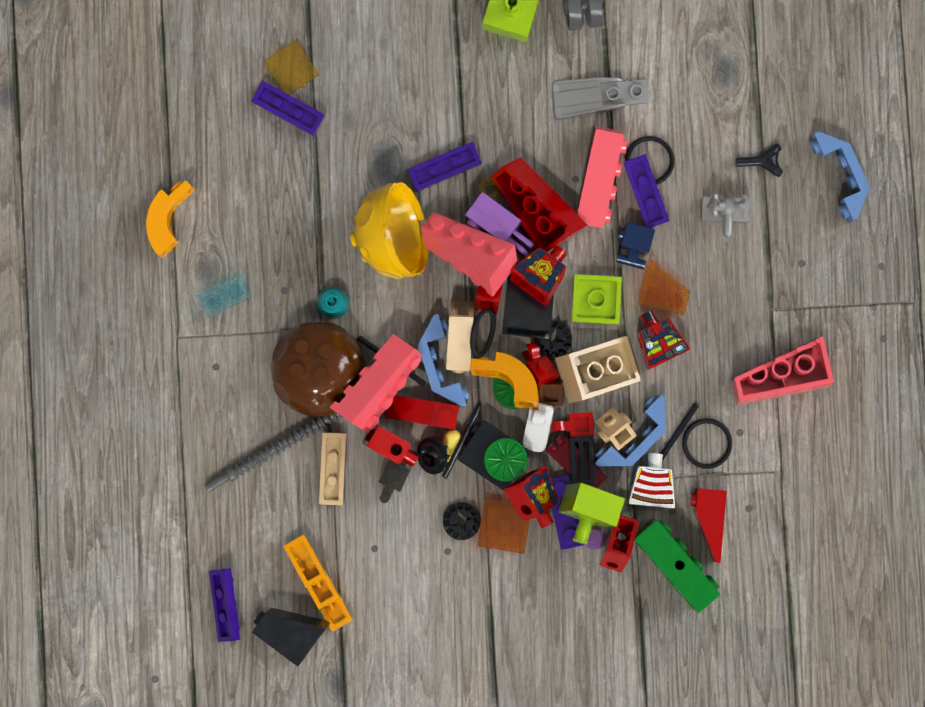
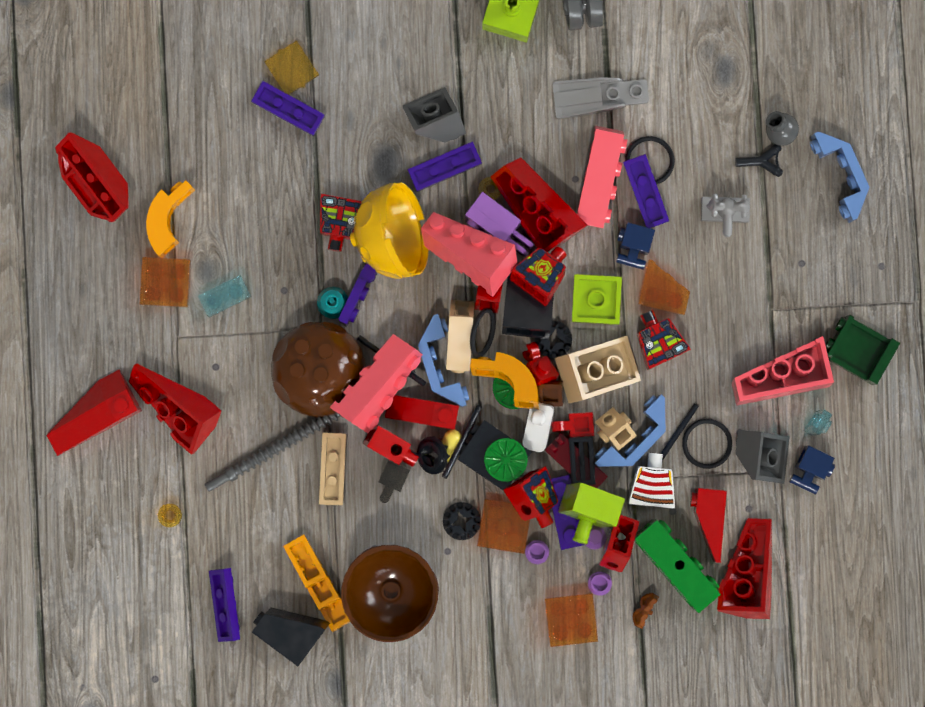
(92, 177): none -> red wedge
(100, 409): none -> red wedge
(162, 515): none -> clear yellow plate
(165, 282): none -> clear orange plate
(183, 410): none -> red wedge
(337, 219): none -> torso
(358, 293): none -> dark purple hinge
(389, 593): none -> reddish brown rock
(435, 116): none -> dark grey slope
(537, 552): none -> medium lavender plate
(571, 620): none -> clear orange plate
(599, 583): none -> medium lavender plate
(641, 614): none -> dark orange piece
(748, 581): none -> red wedge
(763, 455): none -> dark grey slope
(781, 128): none -> dark grey piece
(814, 464): none -> dark blue brick
(819, 423): none -> clear light blue plate
(860, 350): none -> dark green panel

